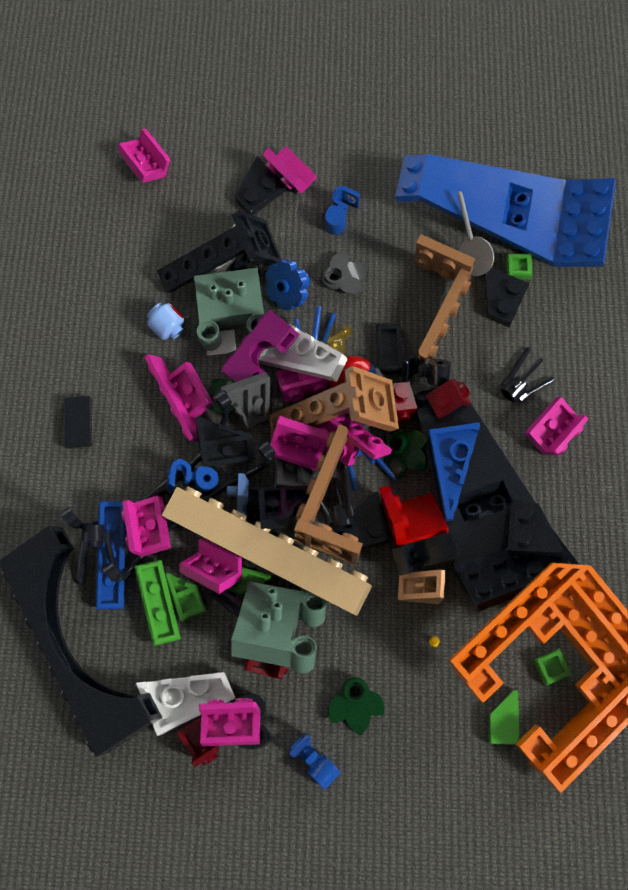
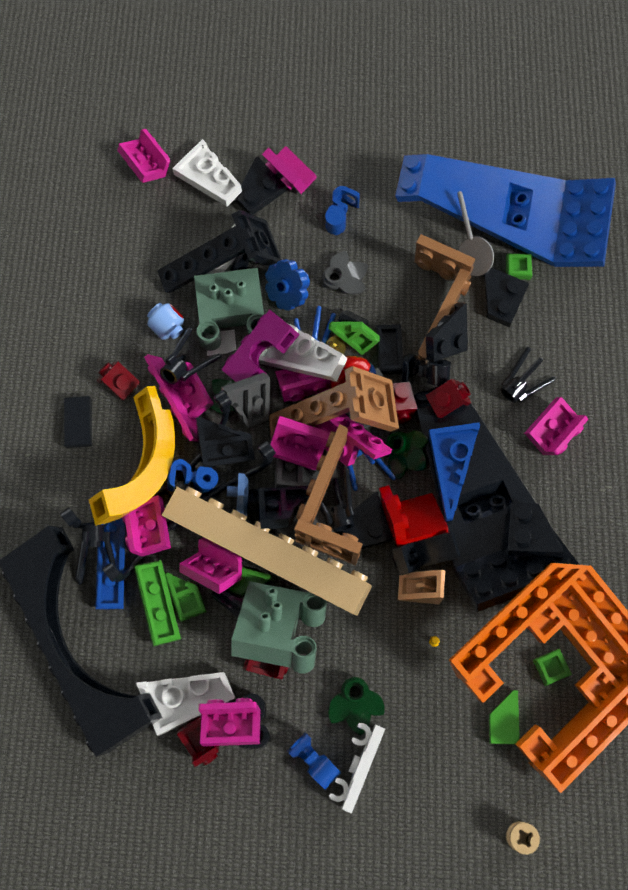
(118, 379): none -> dark red bracket
(153, 467): none -> yellow arch
(176, 368): none -> black plant
(207, 174): none -> white wing
(348, 316): none -> black tile
(355, 334): none -> bright green tile
(359, 767): none -> white plate
(449, 335): none -> black wing
(514, 835): none -> tan wheel

